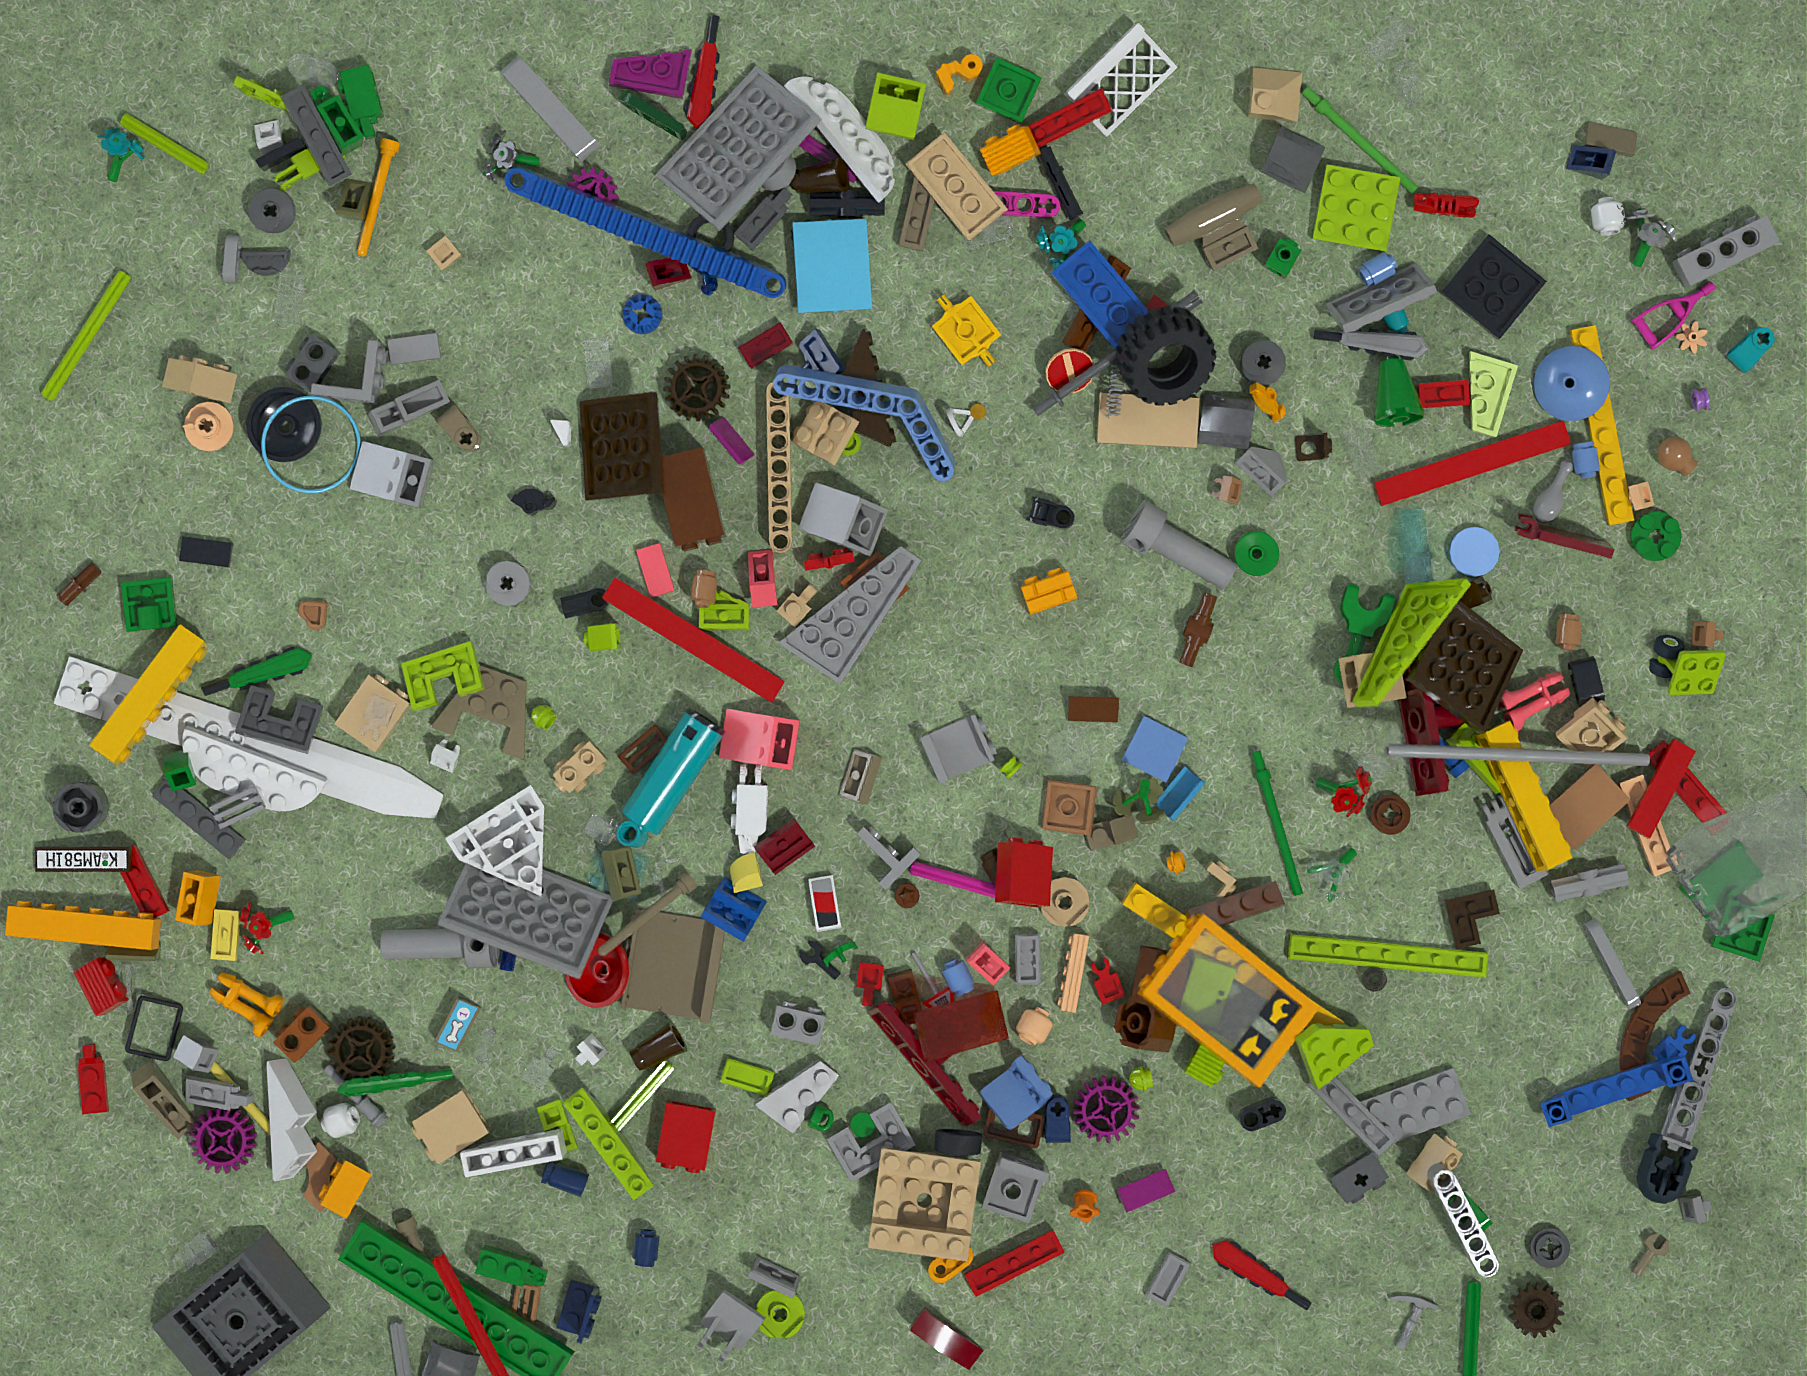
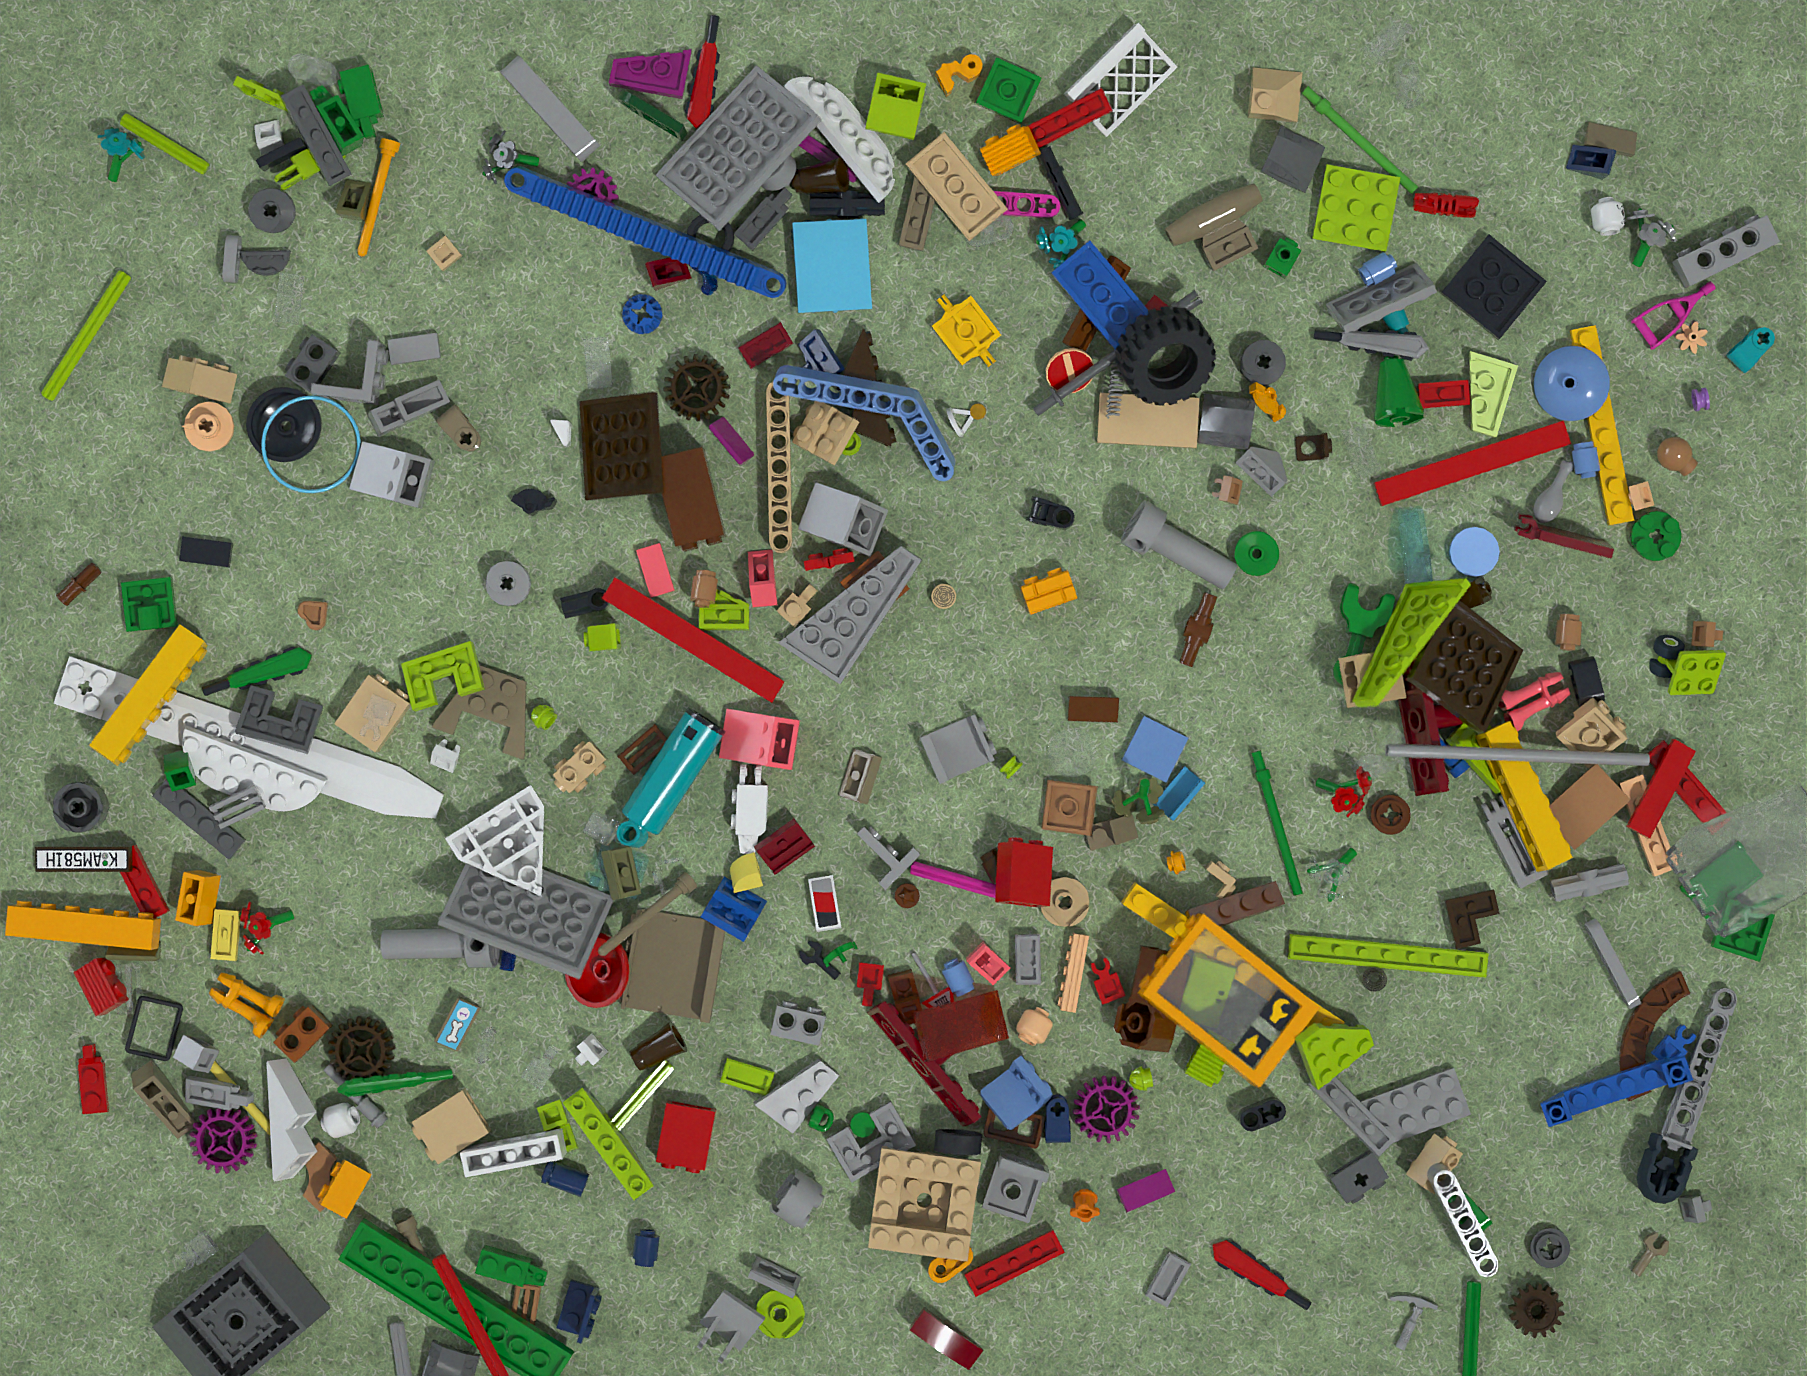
(797, 1198): none -> light grey brick
(943, 596): none -> tile

